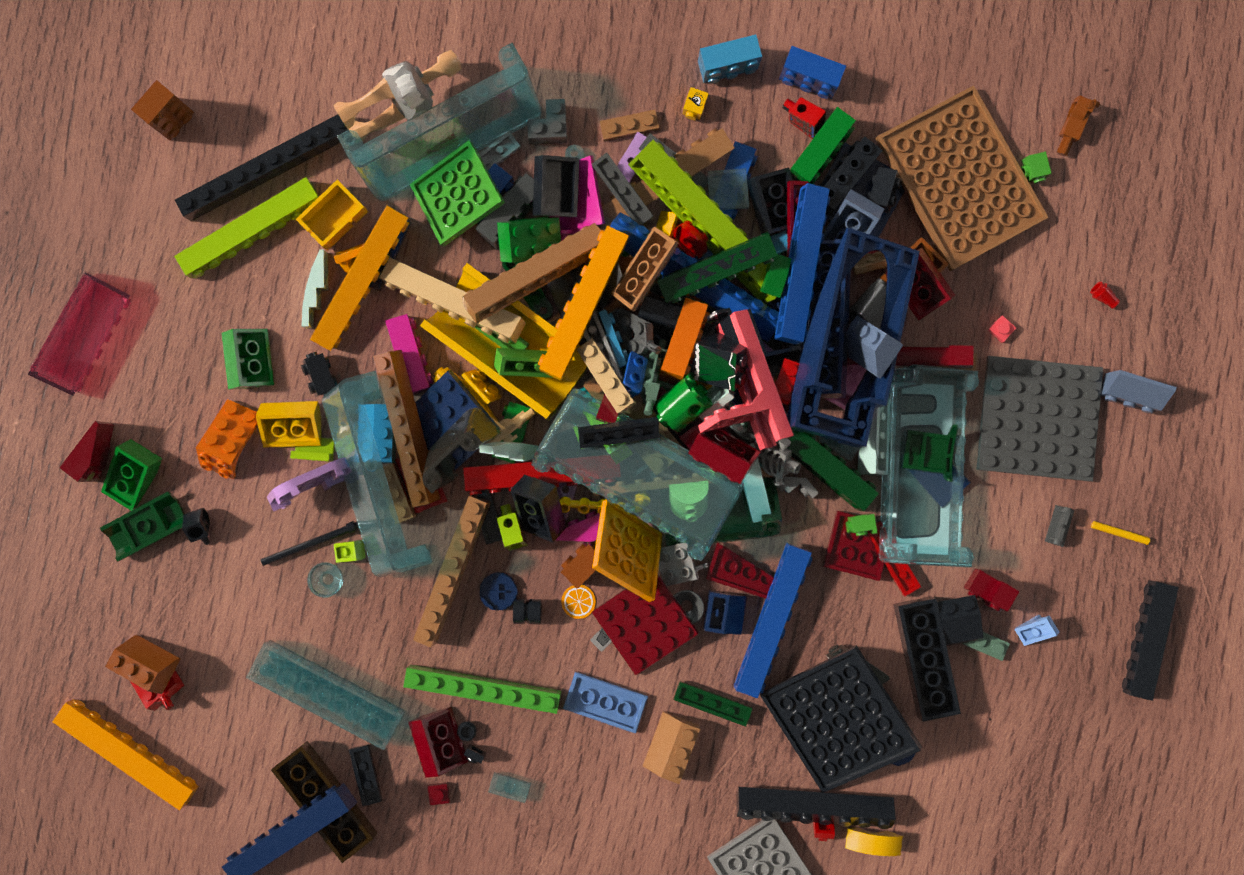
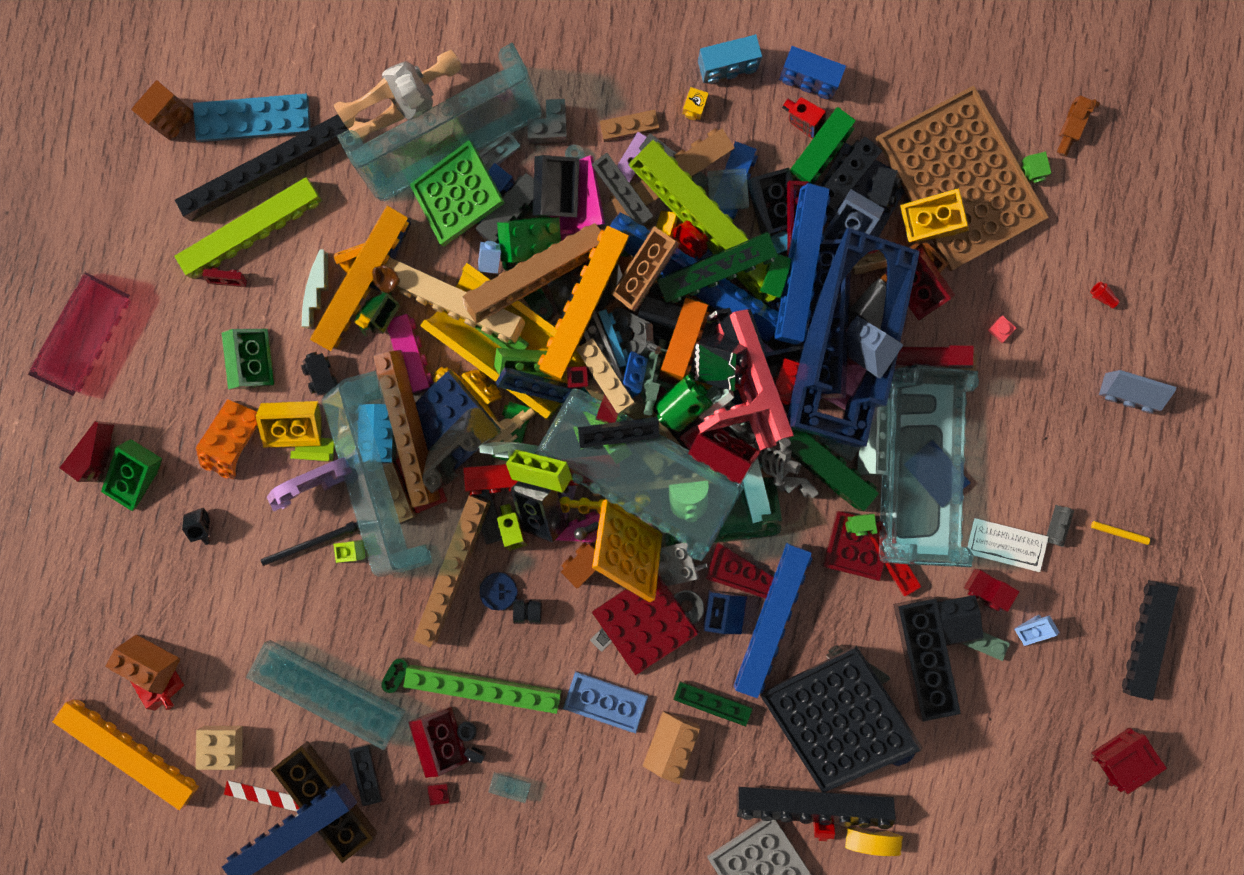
(144, 525): dark green piece -> none
(219, 747): none -> tan brick
(227, 278): none -> dark red plate
(251, 117): none -> dark azure plate
(260, 795): none -> sticker
(316, 583): clear light blue piece -> none
(332, 215): yellow piece -> none
(379, 310): none -> dark green torso
(391, 673): none -> dark green beam
(489, 257): none -> light blue brick
(533, 385): none -> dark blue plate
(539, 470): none -> lime brick
(577, 377): none -> dark red brick
(578, 602): light orange sticker -> none
(581, 533): none -> piece
(930, 452): dark green piece -> none
(935, 216): none -> yellow slope
(1007, 545): none -> white sticker
(1039, 418): dark grey plate -> none
(1128, 760): none -> dark red container

